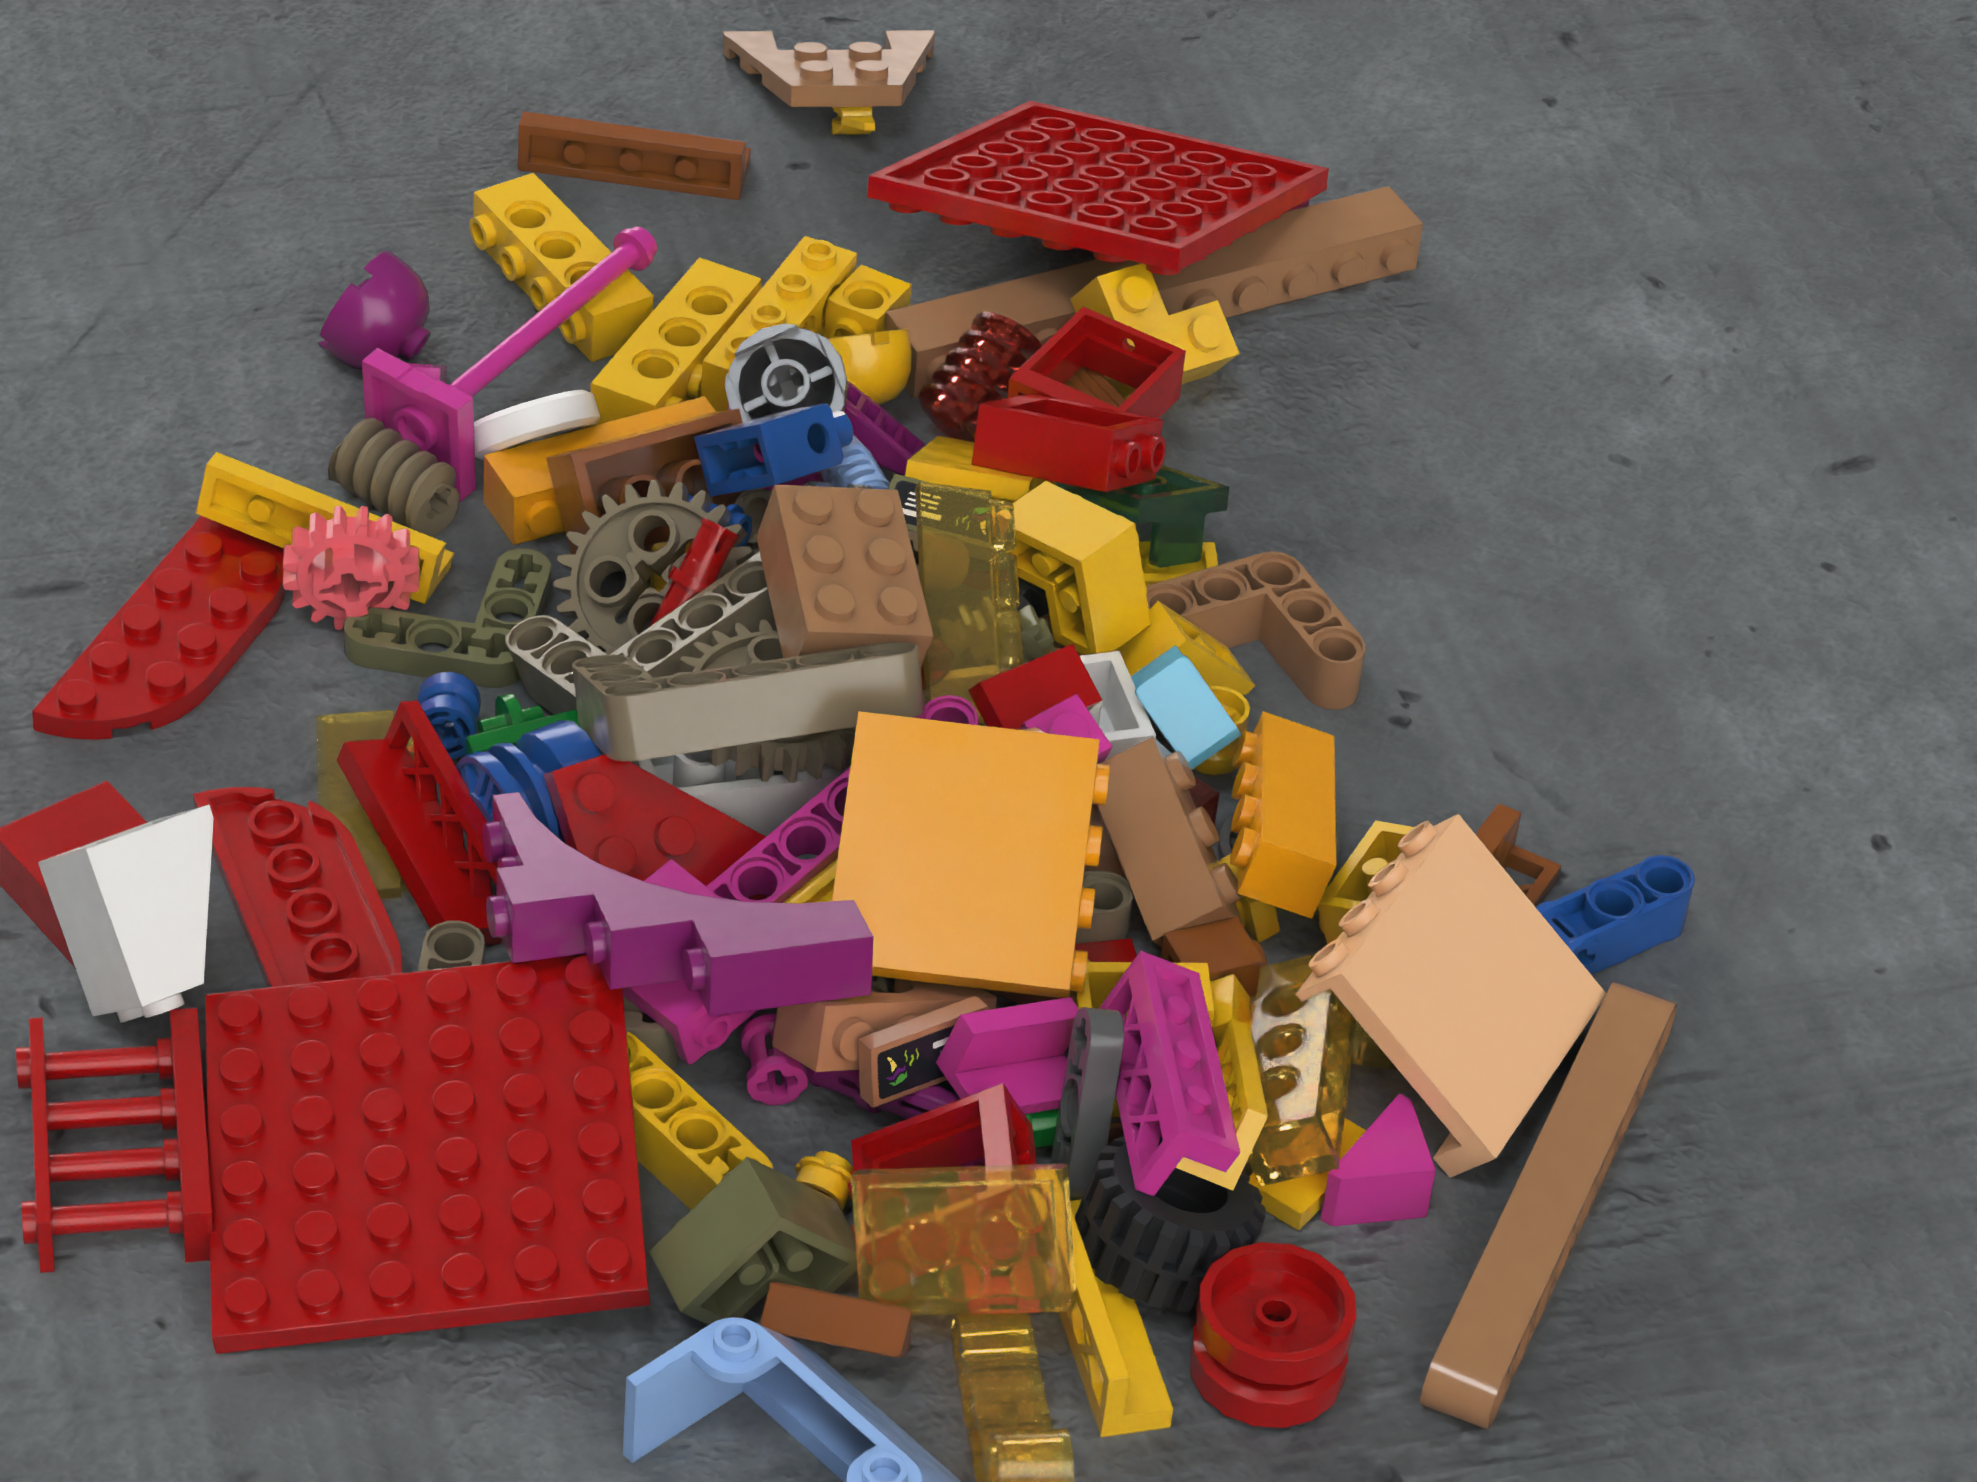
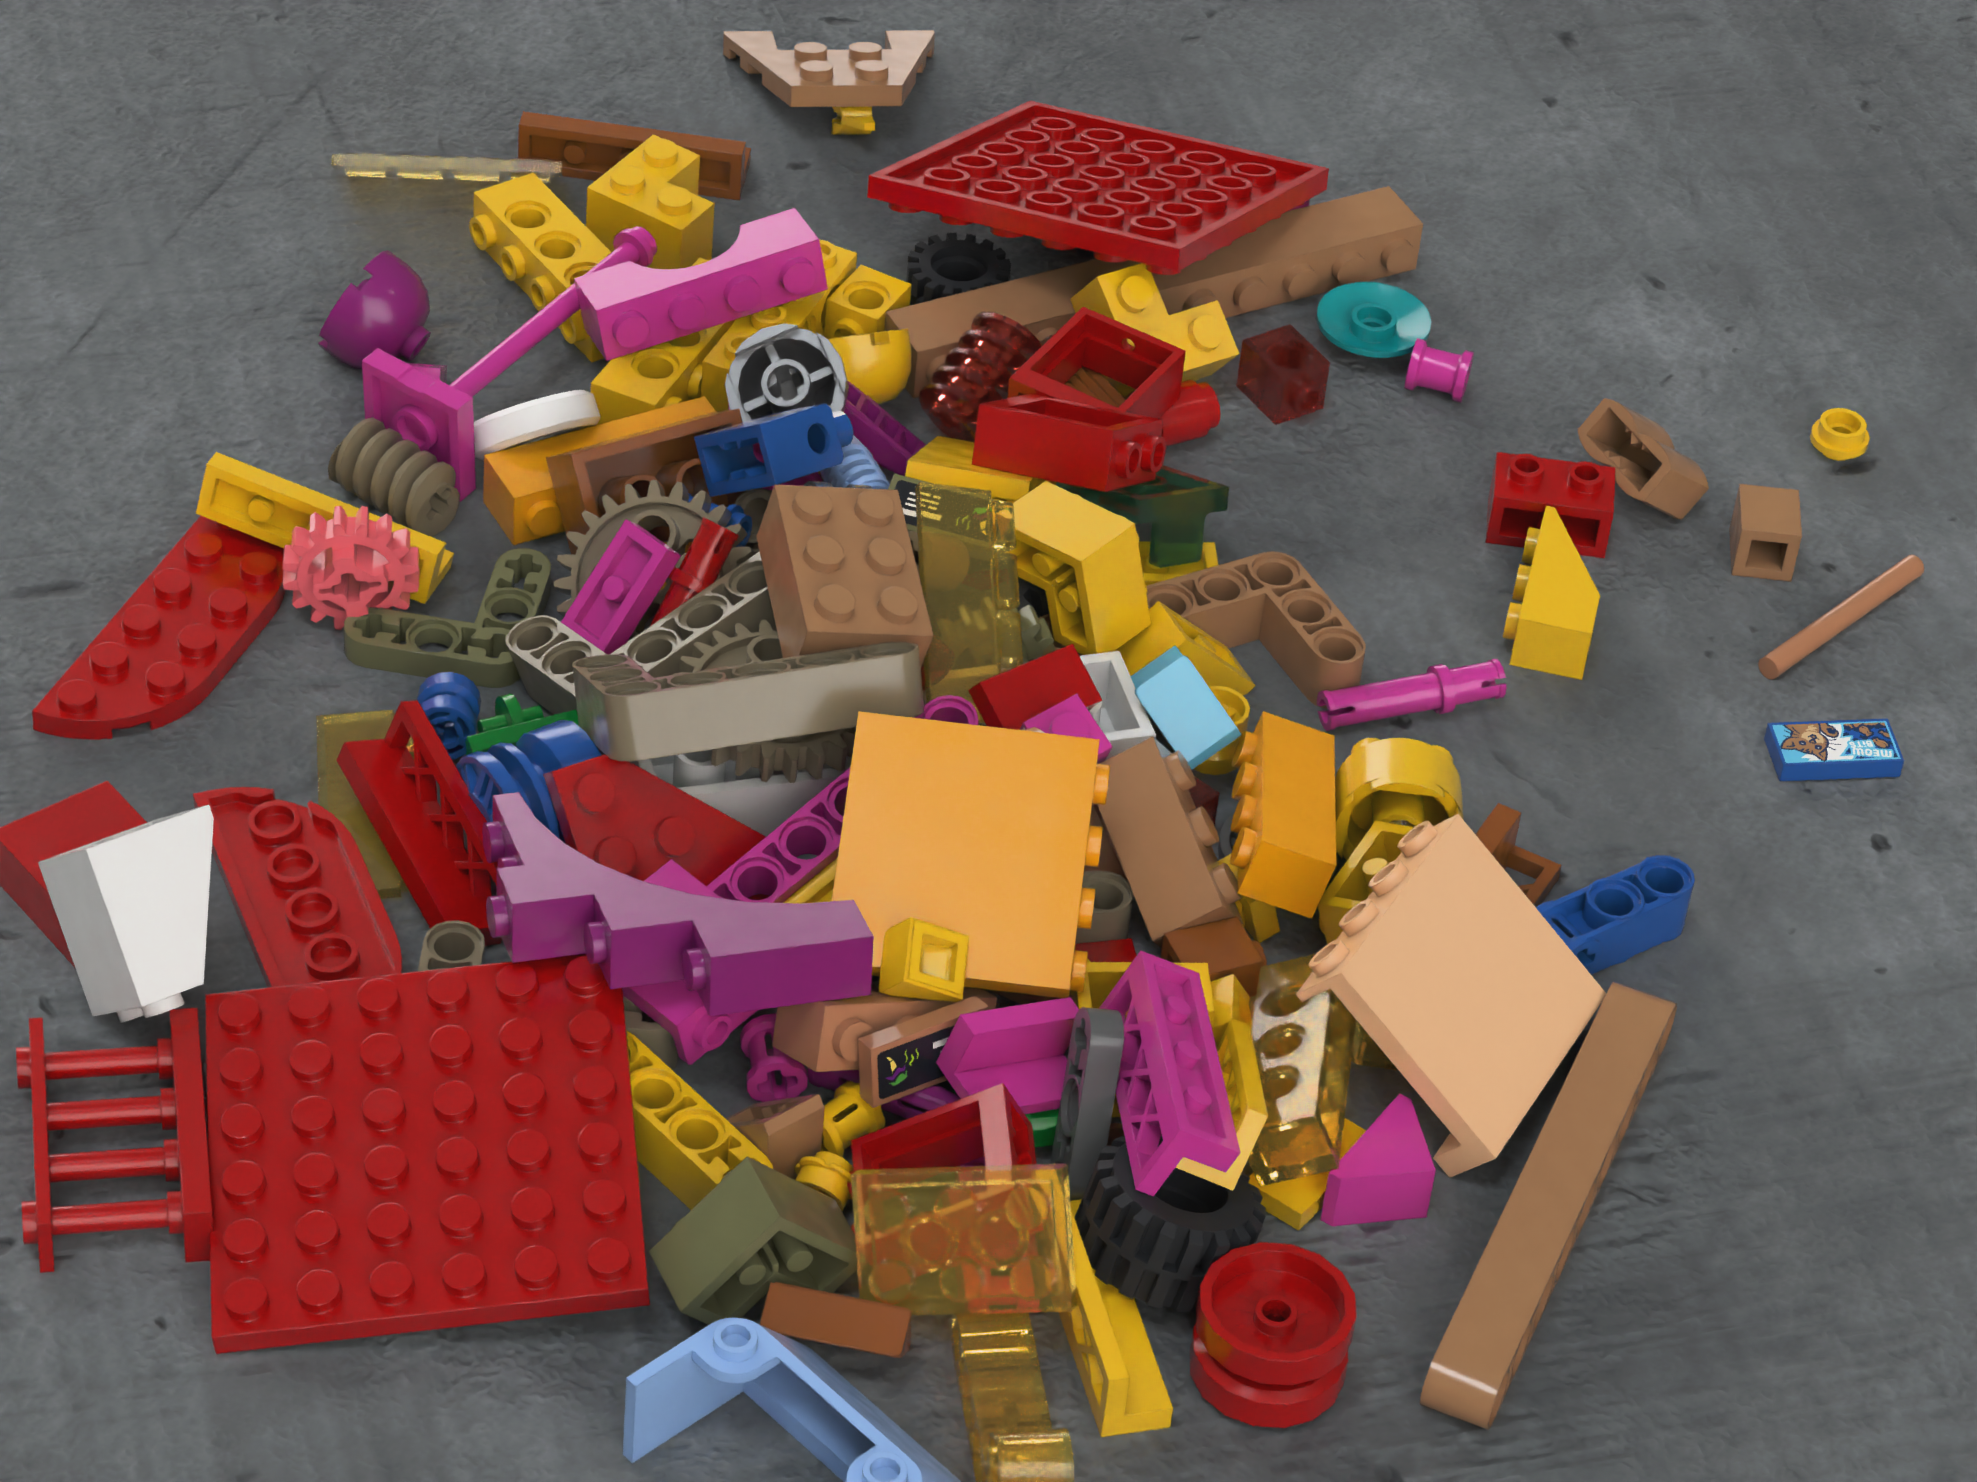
(434, 166): none -> clear yellow windscreen
(621, 587): none -> dark pink plate
(645, 306): none -> dark pink arch
(658, 192): none -> yellow brick
(783, 1129): none -> medium nougat slope
(845, 1123): none -> yellow bush
(923, 961): none -> yellow slope
(954, 267): none -> black tyre
(1191, 414): none -> red brick
(1283, 374): none -> clear red brick
(1373, 319): none -> teal dish
(1395, 784): none -> yellow brick
(1435, 690): none -> dark pink pin
(1439, 370): none -> dark pink bush
(1527, 484): none -> red brick
(1557, 605): none -> yellow slope
(1643, 459): none -> medium nougat brick
(1765, 532): none -> medium nougat brick
(1833, 749): none -> tile
(1840, 434): none -> yellow plate
(1841, 617): none -> nougat bar

